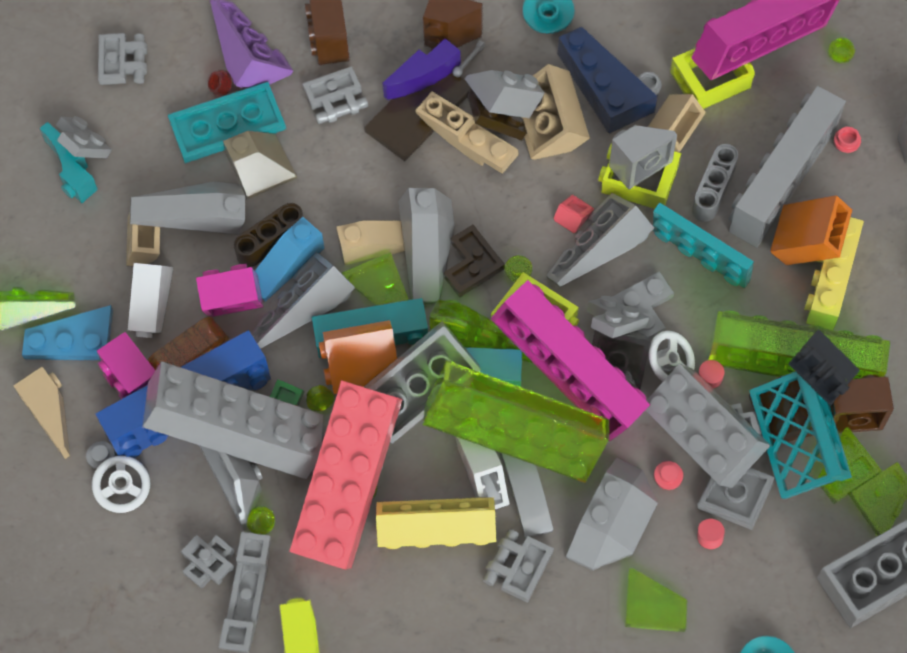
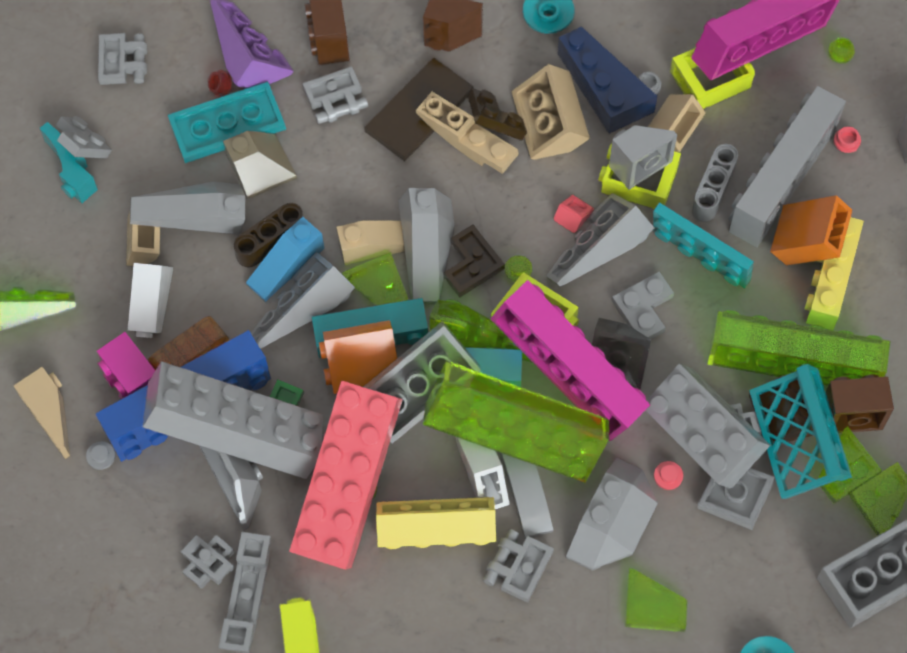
(70, 337): dark azure wing -> none
(120, 473): white piece -> none
(229, 291): dark pink brick -> none
(260, 520): clear neon green plate -> none
(319, 398): clear neon green plate -> none
(422, 70): dark purple slope -> none
(457, 71): light grey hinge -> none
(506, 92): light grey slope -> none
(615, 318): light grey plate -> none
(668, 358): white piece -> none
(710, 533): coral piece -> none
(712, 372): coral piece -> none
(824, 367): black hinge -> none

